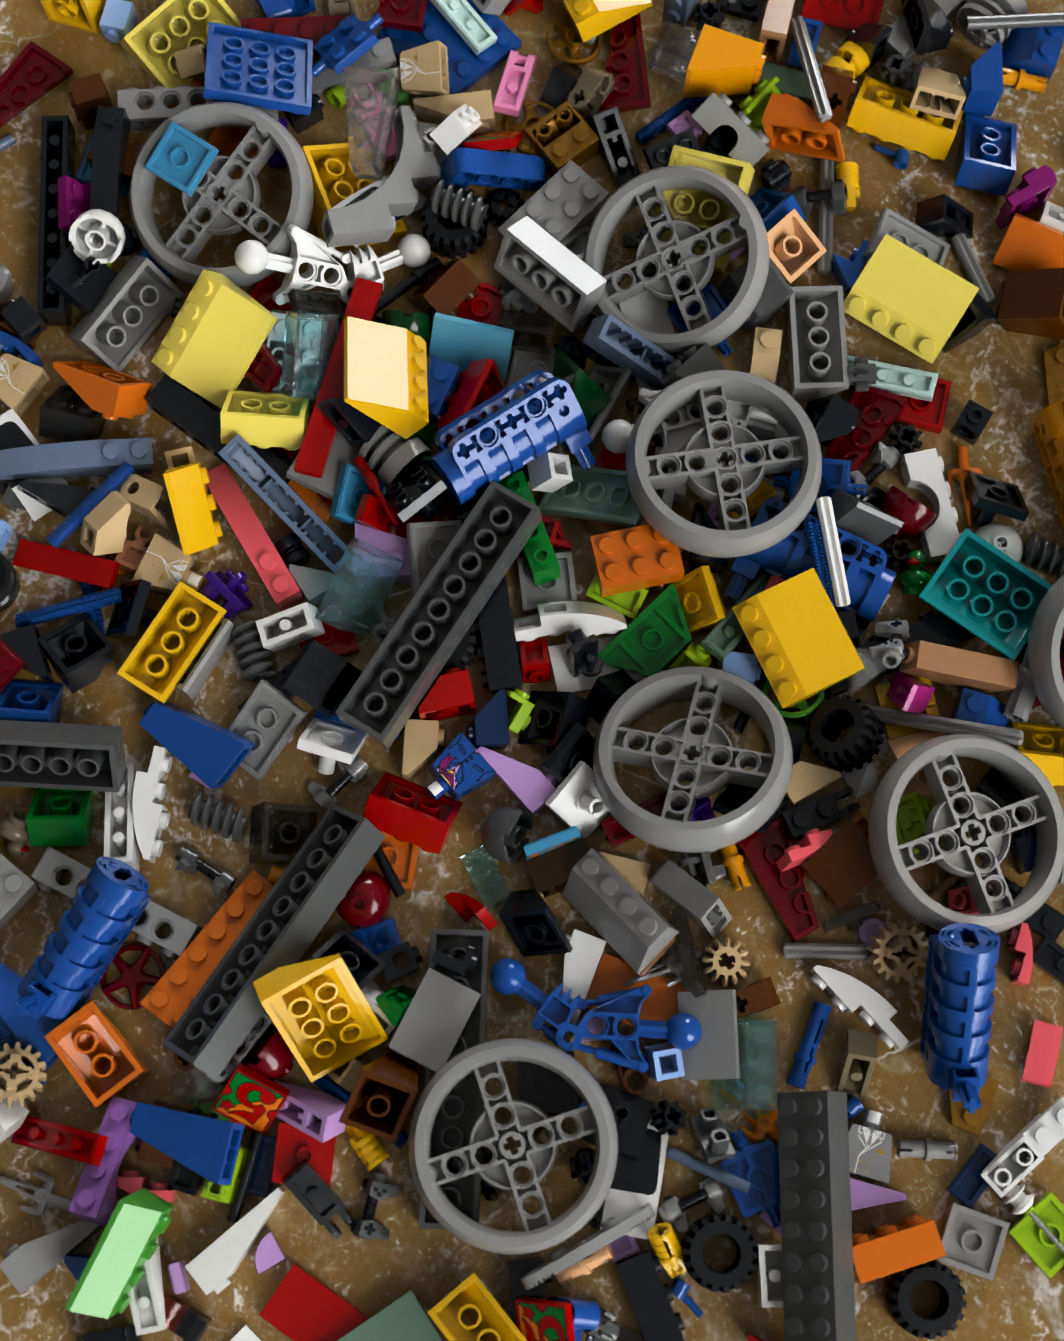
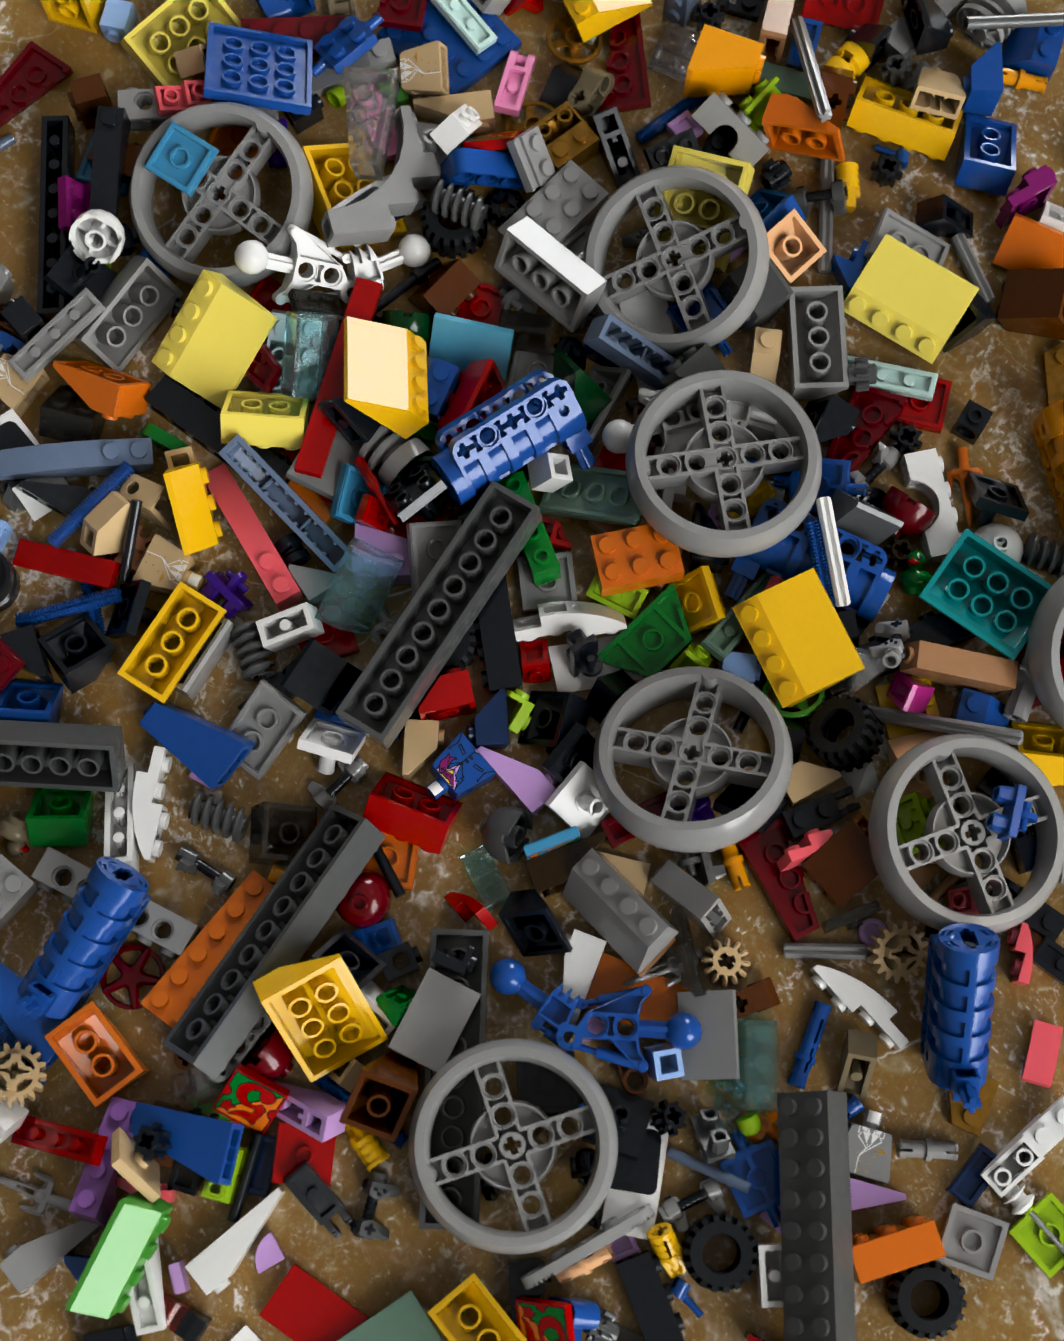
(56, 334): none -> light grey tile
(130, 540): none -> black bar
(139, 1173): none -> tan plate
(152, 1142): none -> black gear
(161, 438): none -> green beam
(174, 99): none -> coral slope
(531, 159): none -> light grey plate
(749, 1124): none -> lime hinge
(886, 170): none -> black gear
(1015, 812): none -> blue hips

